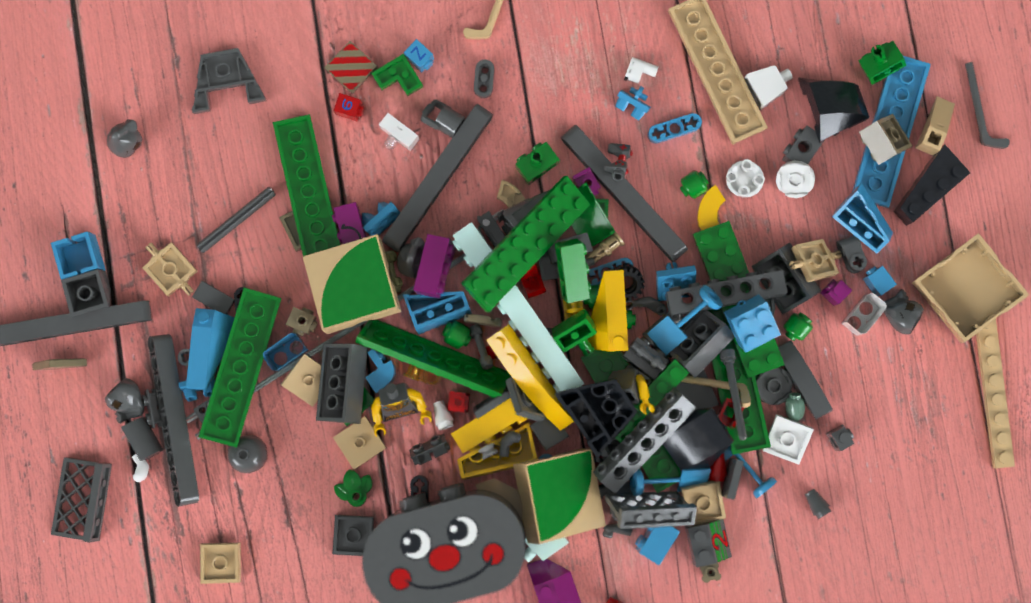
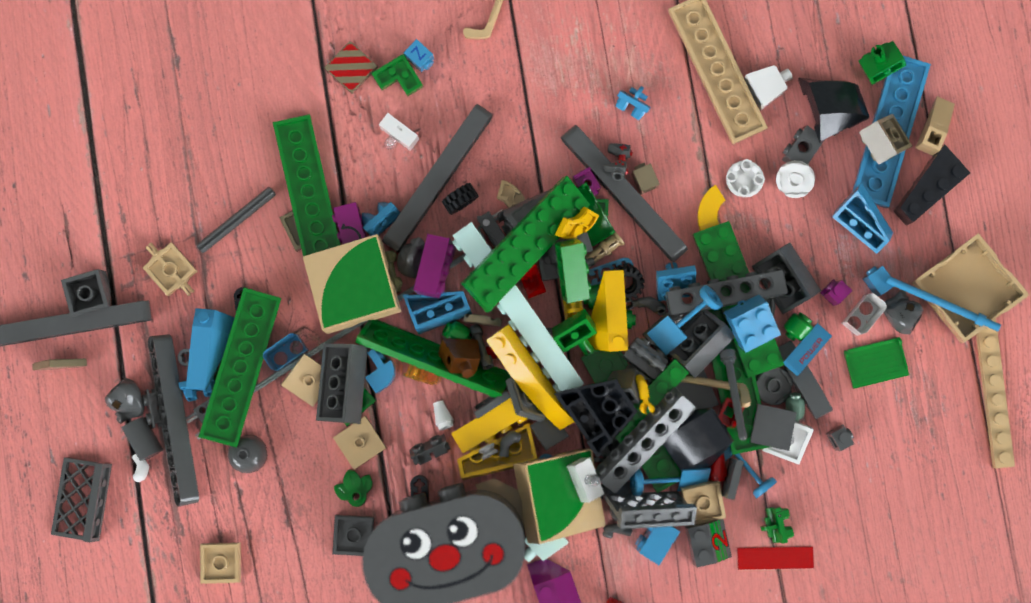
(78, 257): dark azure piece -> none
(124, 139): dark grey piece -> none
(213, 298): dark grey tile -> none
(224, 71): dark grey wing -> none
(297, 316): dark tan brick -> none
(349, 107): red brick -> none
(396, 402): torso -> none
(447, 121): dark grey piece -> none
(458, 401): red window -> none
(460, 198): none -> black tyre
(460, 356): none -> reddish brown torso
(484, 79): dark grey plate -> none
(537, 162): green brick -> none
(577, 225): none -> yellow tile
(585, 480): none -> white piece
(638, 67): white piece -> none
(645, 178): none -> dark tan brick
(660, 127): dark azure beam -> none
(694, 184): green head -> none
(713, 576): dark tan plate -> none
(773, 427): none -> dark grey tile
(775, 525): none -> green hips
(775, 558): none -> red sticker
(807, 349): none -> dark azure tile
(815, 260): tan plate -> none
(817, 504): dark grey cone -> none
(852, 251): dark grey piece -> none
(876, 362): none -> green piece
(979, 319): none -> dark azure bar
(985, 139): dark grey piece -> none

